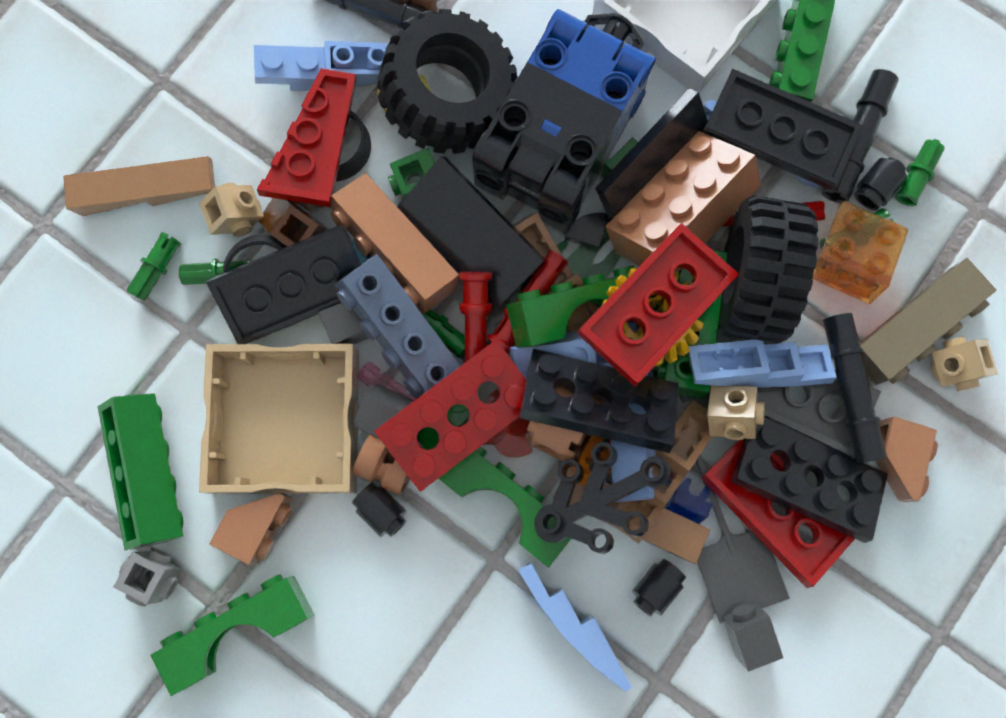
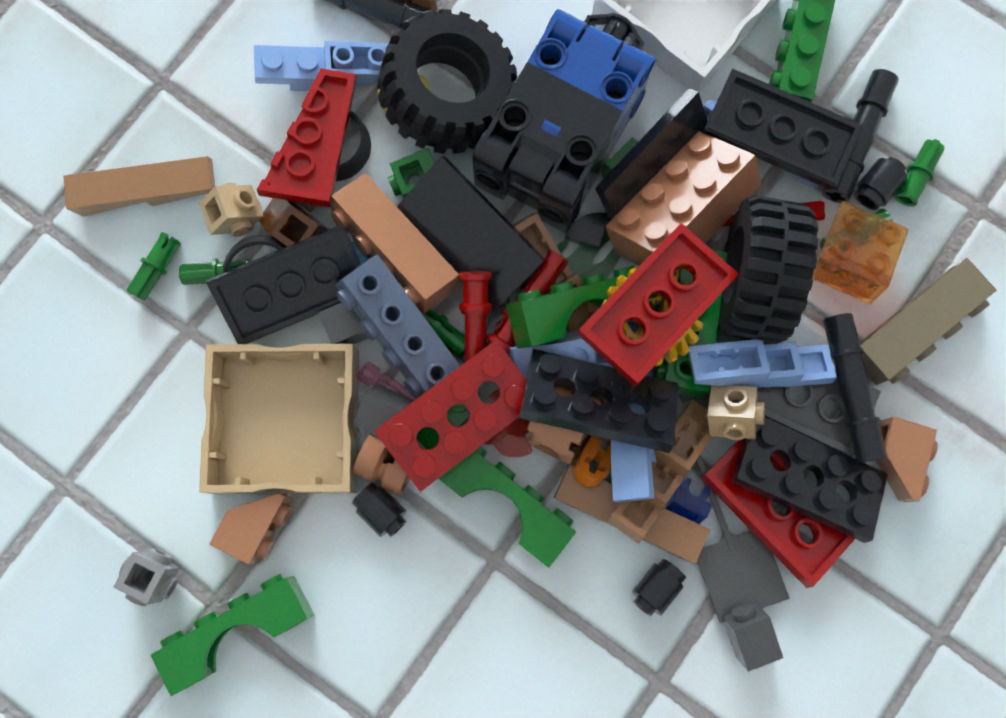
(140, 470): green brick -> none
(582, 635): light blue slope -> none
(596, 500): black plant -> none
(963, 363): tan brick -> none

